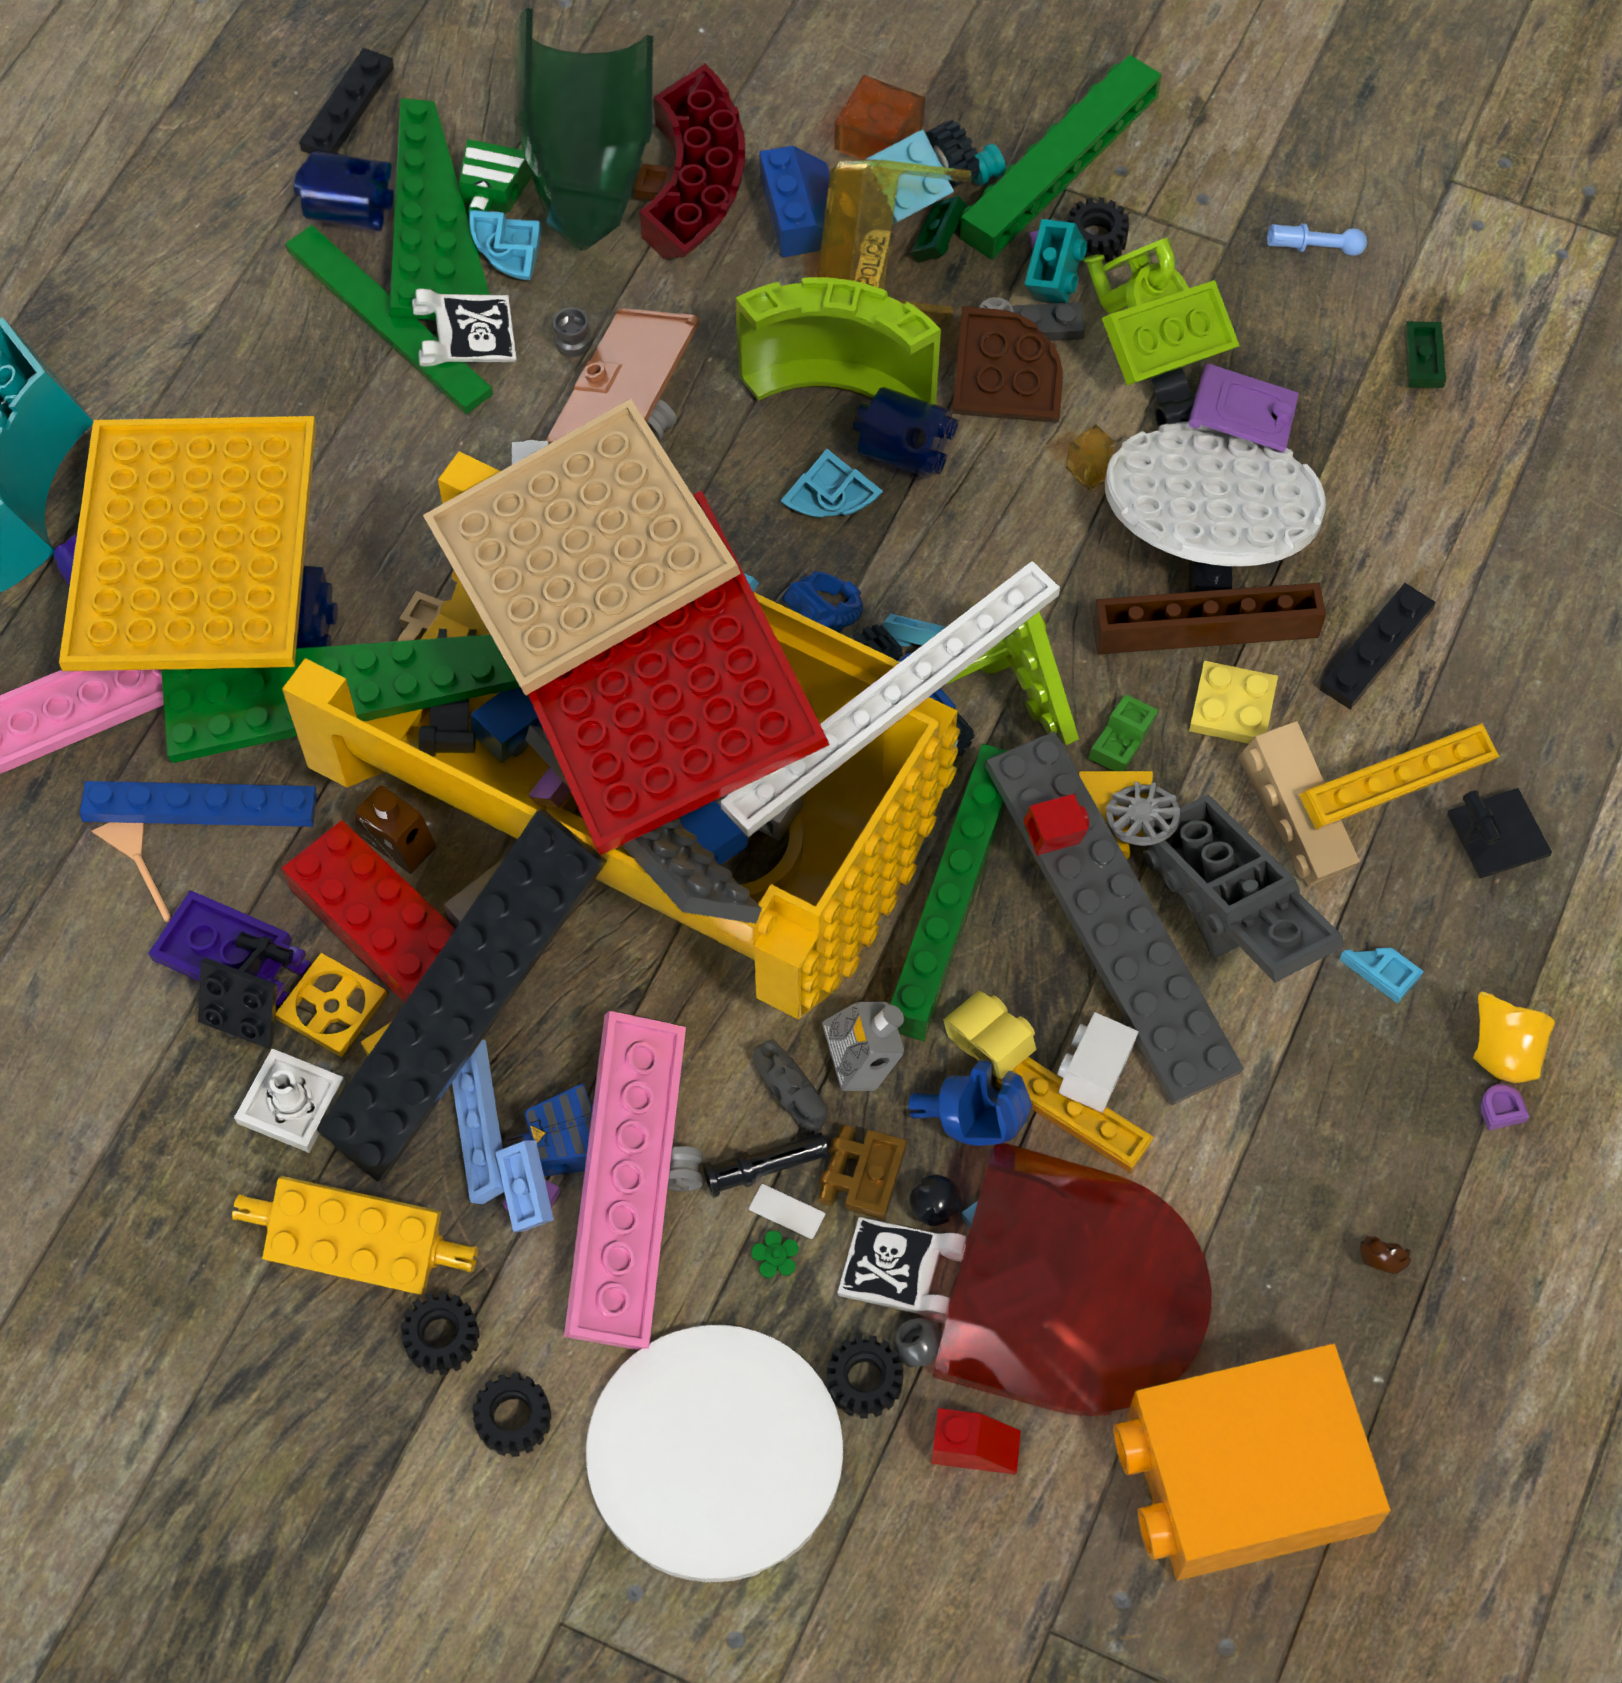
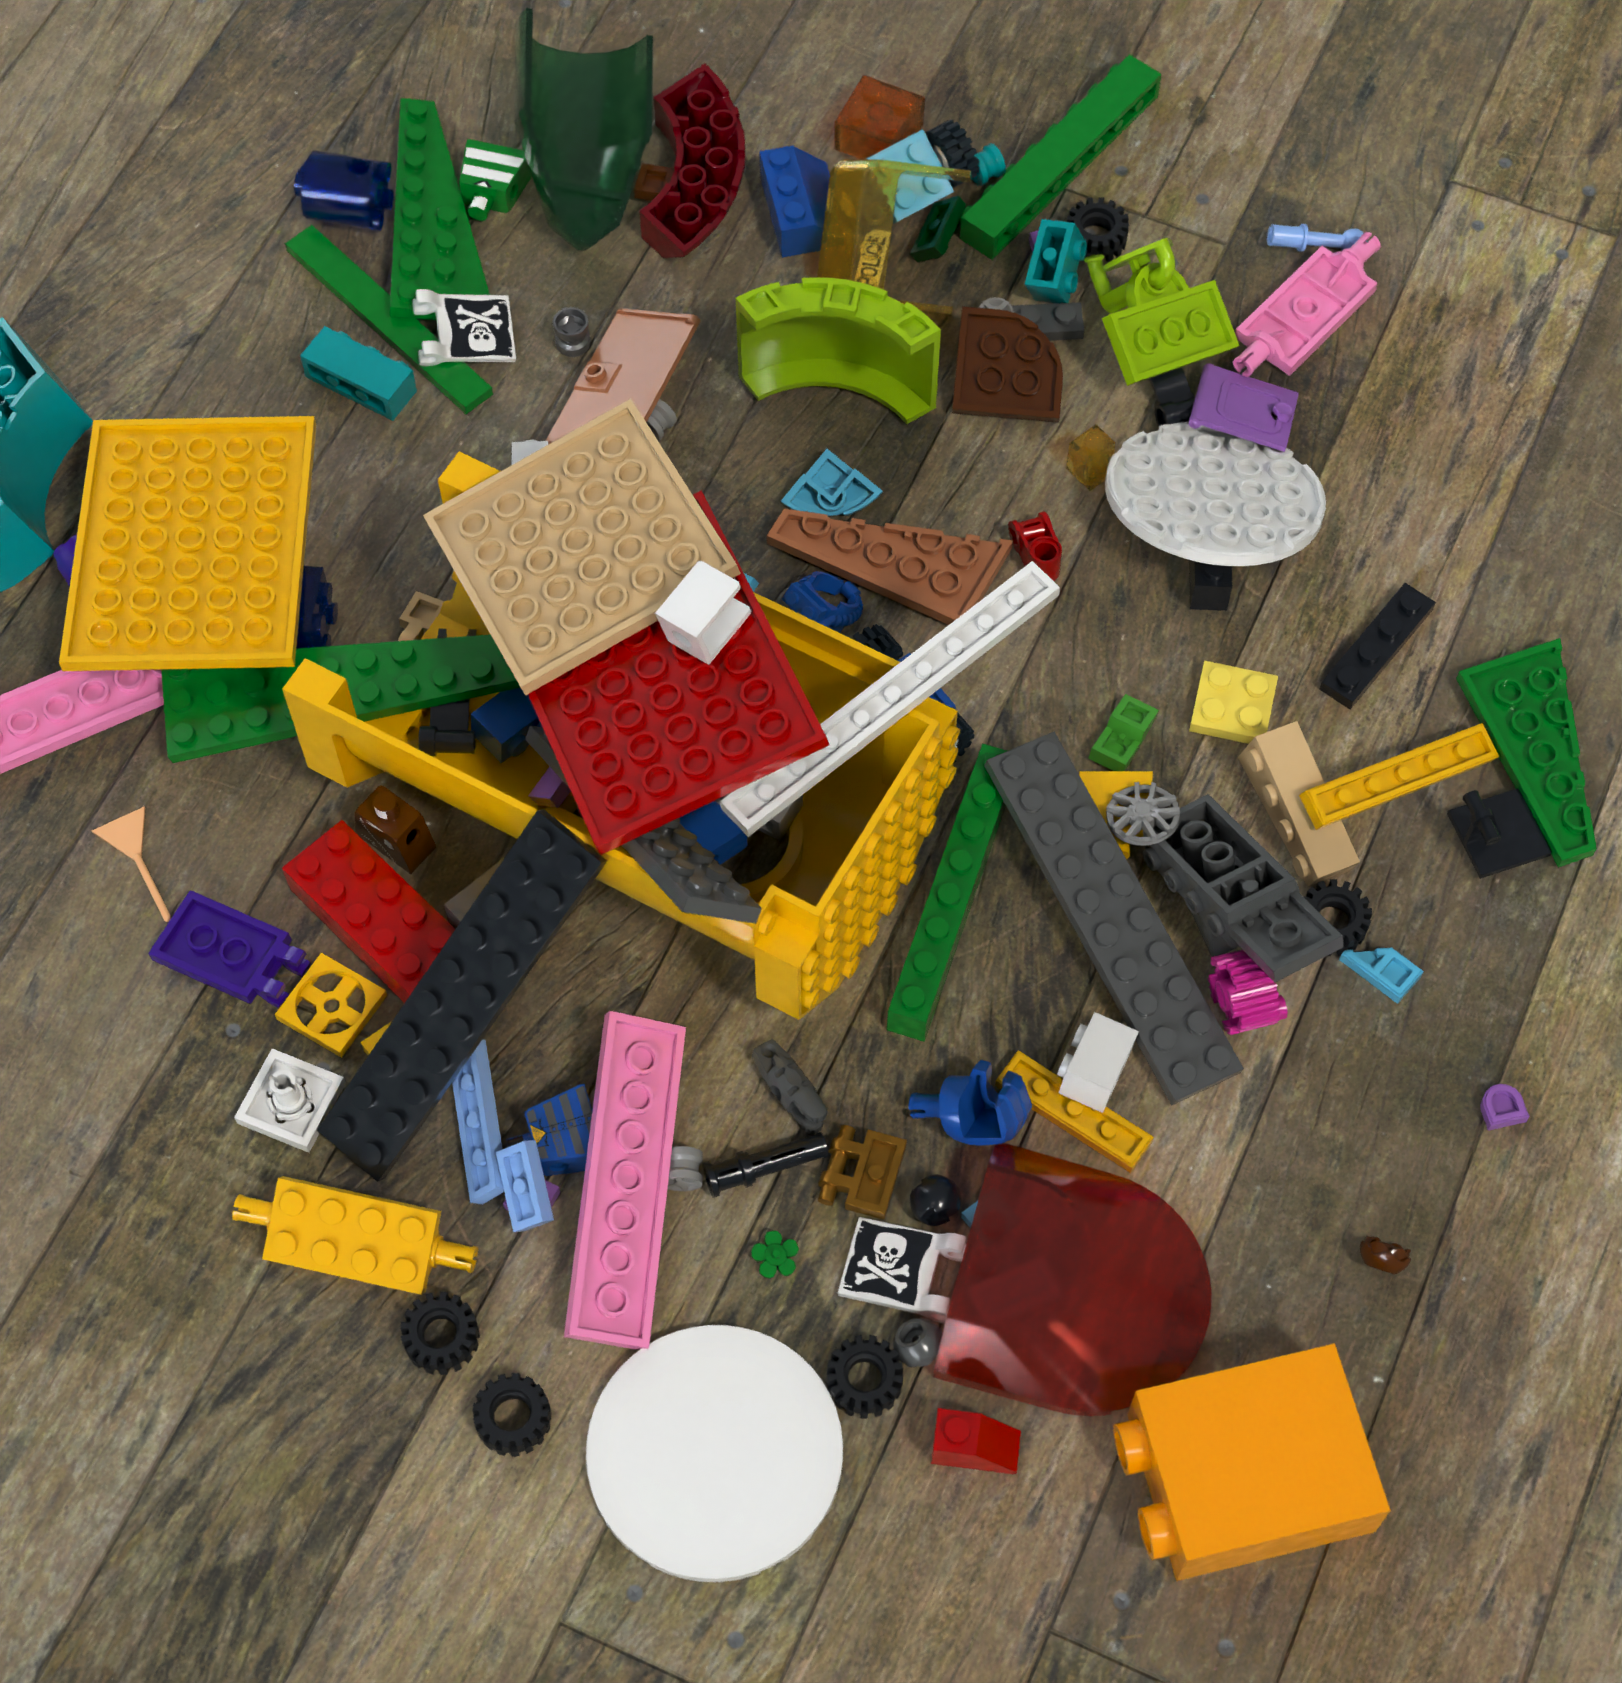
(198, 803): blue plate -> none
(238, 999): black plate -> none
(347, 102): black plate -> none
(359, 372): none -> teal brick
(507, 242): medium azure brick -> none
(702, 612): none -> white piece
(787, 1211): white sticker -> none
(864, 1044): light grey torso -> none
(892, 428): clear blue cylinder -> none
(902, 562): none -> nougat wing
(910, 630): medium azure plate -> none
(990, 1033): light yellow brick -> none
(1034, 664): lime plate -> none
(1037, 542): none -> red piece
(1056, 824): red brick -> none
(1208, 618): reddish brown brick -> none
(1244, 993): none -> dark pink brick
(1307, 308): none -> bright pink plate
(1350, 903): none -> black tyre
(1424, 354): dark green plate -> none
(1512, 1039): yellow piece -> none
(1535, 734): none -> green wing

